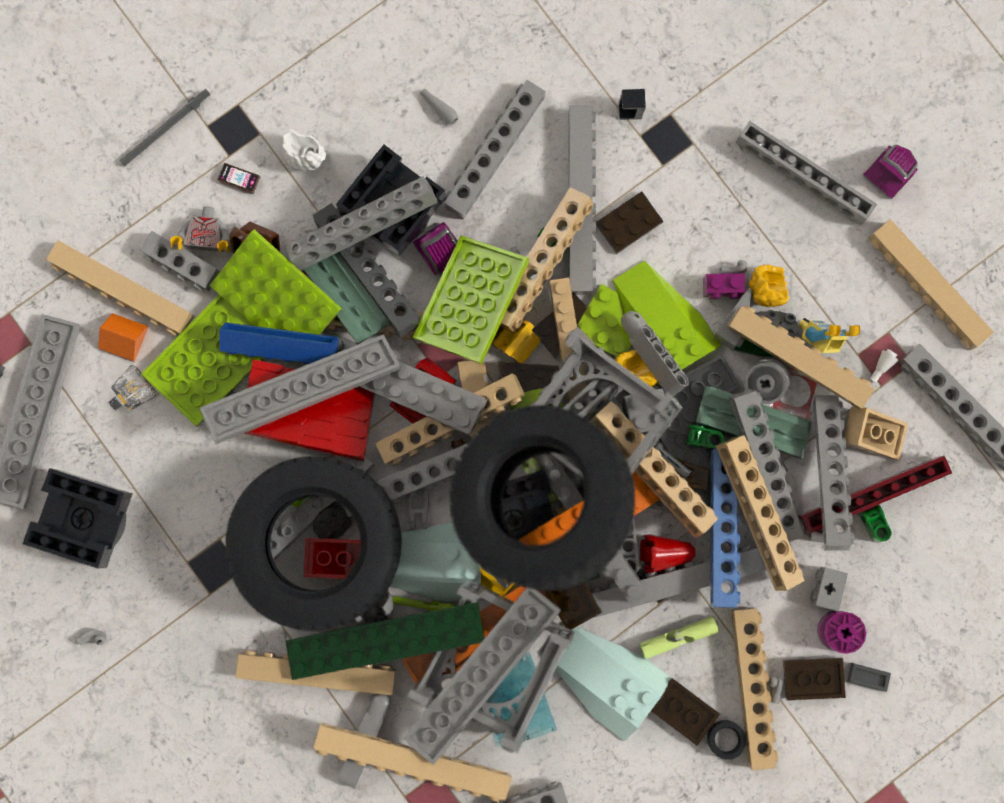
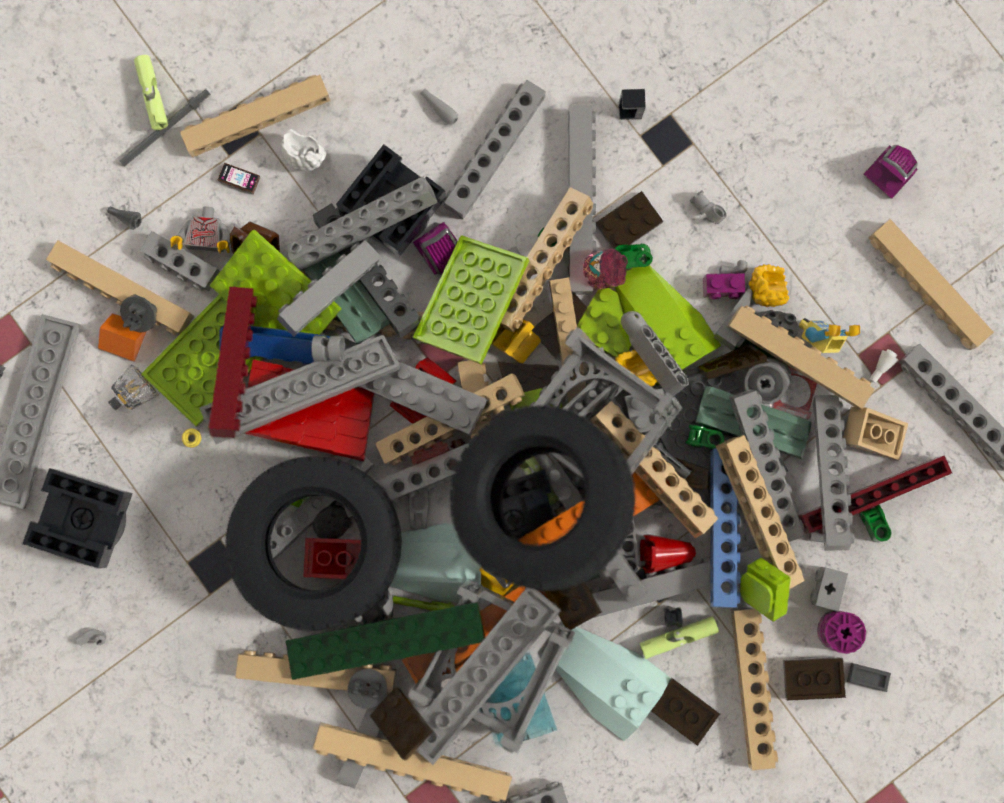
(129, 218): none -> dark grey cone
(134, 319): none -> dark grey plate
(149, 84): none -> yellowish green piece
(185, 438): none -> light yellow plate
(232, 363): none -> dark red brick
(255, 115): none -> tan brick
(328, 288): none -> light grey brick
(328, 348): none -> light grey wheel
(358, 686): none -> dark grey plate
(401, 723): none -> dark brown plate
(422, 455): none -> clear red plate
(605, 269): none -> clear pink brick
(634, 255): none -> green piece
(673, 617): none -> black wheel
(714, 212): none -> light grey connector
(726, 754): black tyre -> none
(733, 361): none -> dark brown wing
(766, 589): none -> lime brick
(776, 684): light grey arm -> none
(806, 173): light grey brick -> none

